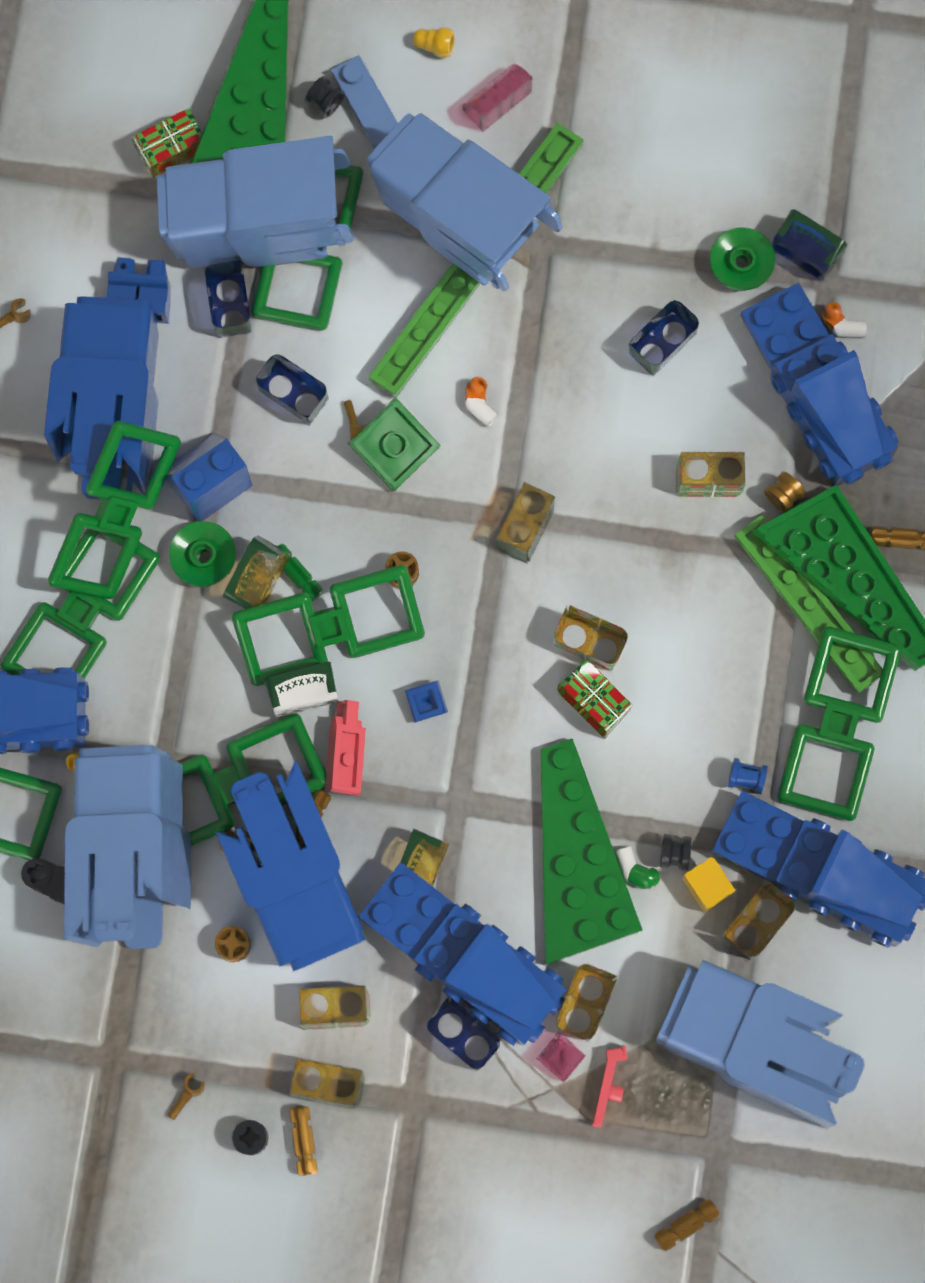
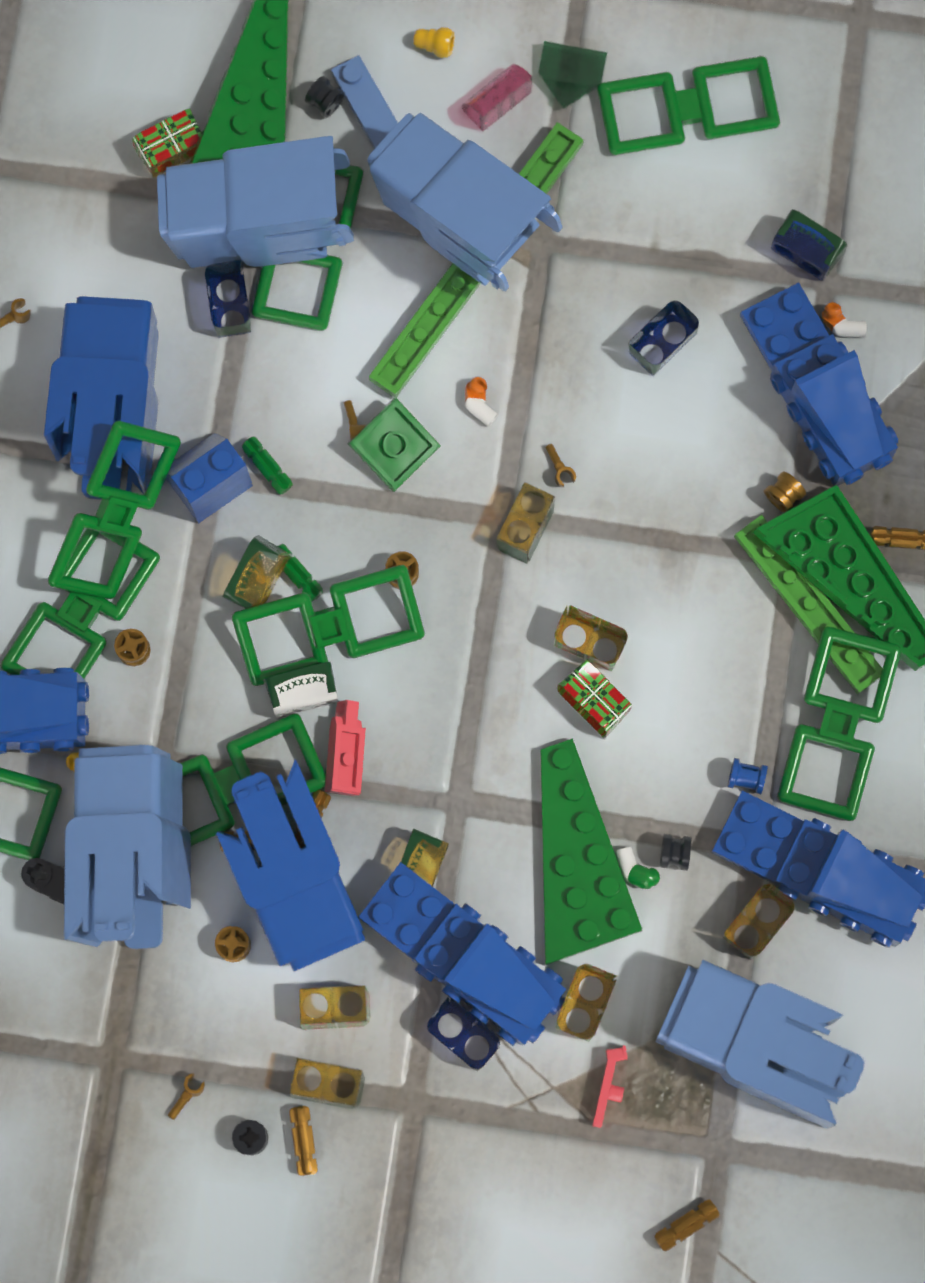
(129, 641): none -> pearl gold wheel
(152, 286): blue hips -> none
(198, 538): green dish -> none
(267, 465): none -> green axle
(280, 365): clear blue piece -> none
(426, 701): blue tile -> none
(559, 466): none -> pearl gold hand
(560, 1057): clear pink tile -> none
(571, 71): none -> clear green slope
(688, 105): none -> green bar
(704, 487): piece -> none
(708, 884): yellow panel -> none
(746, 245): green dish -> none

